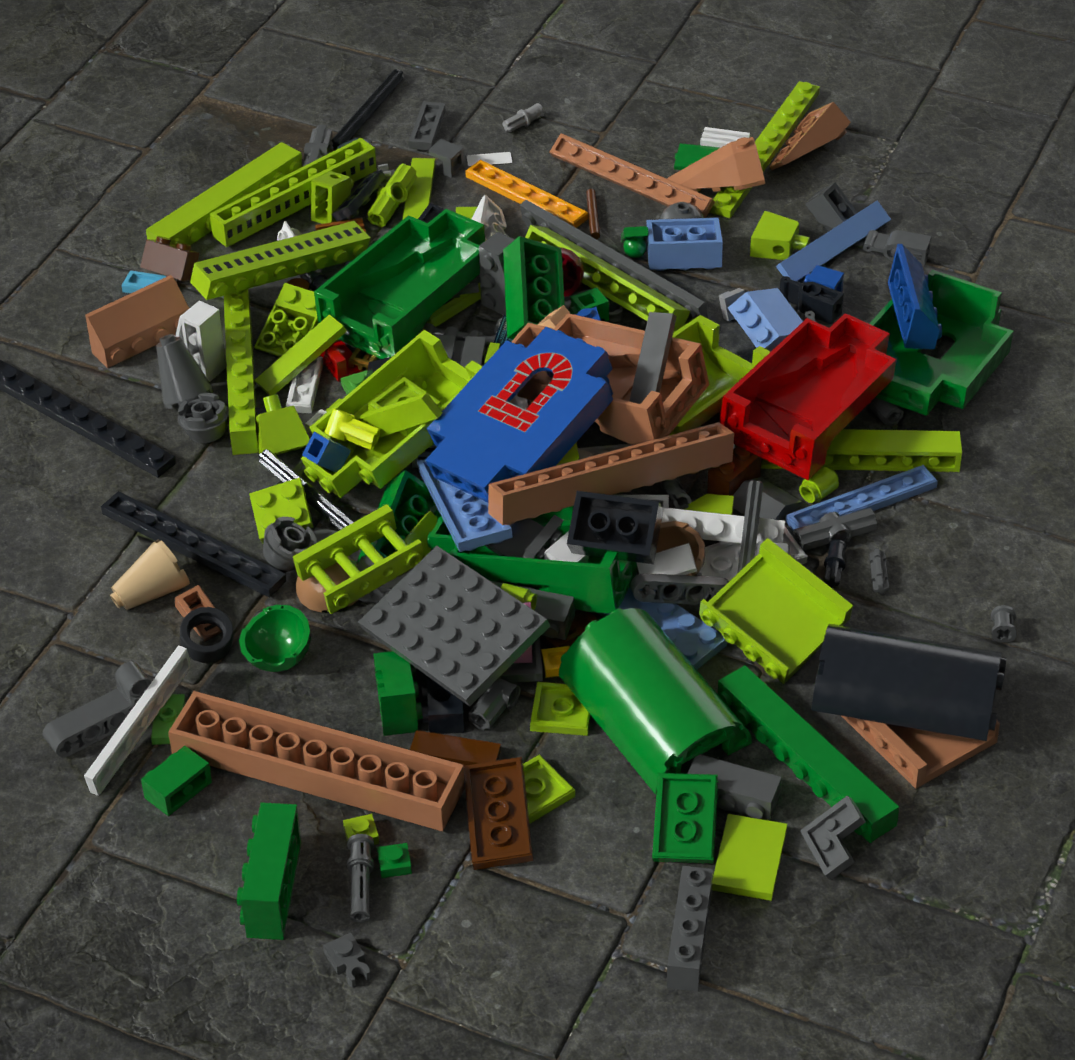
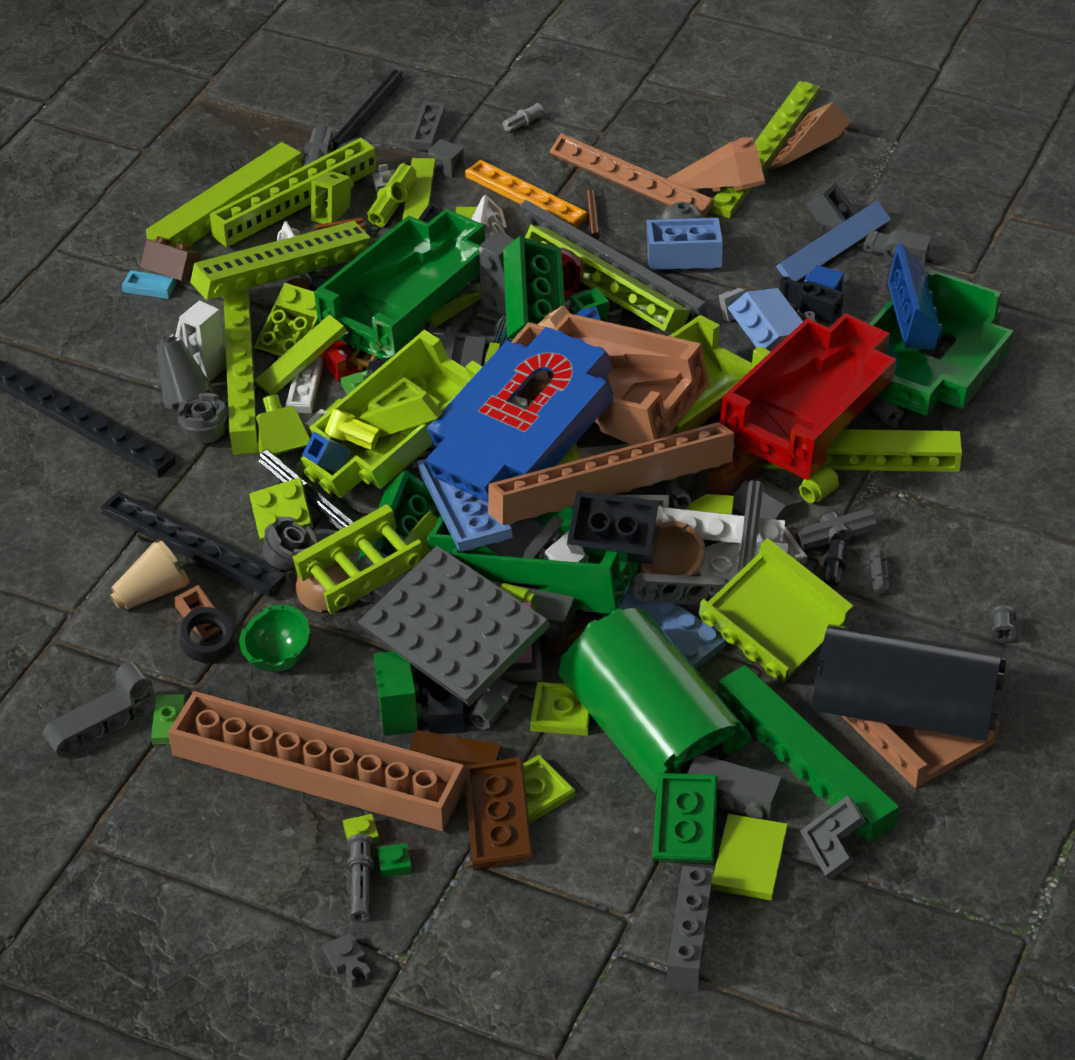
(135, 321): nougat slope -> none
(138, 721): white tile -> none
(176, 780): green brick -> none
(270, 871): green brick -> none
(359, 196): black plate -> none
(491, 158): white sticker -> none
(551, 660): yellow plate -> none
(634, 241): green tile -> none
(653, 355): dark grey tile -> none
(671, 562): white tile -> none
(689, 154): green piece -> none
(720, 137): white tile -> none
(776, 237): lime torso -> none
(871, 496): medium blue tile -> none

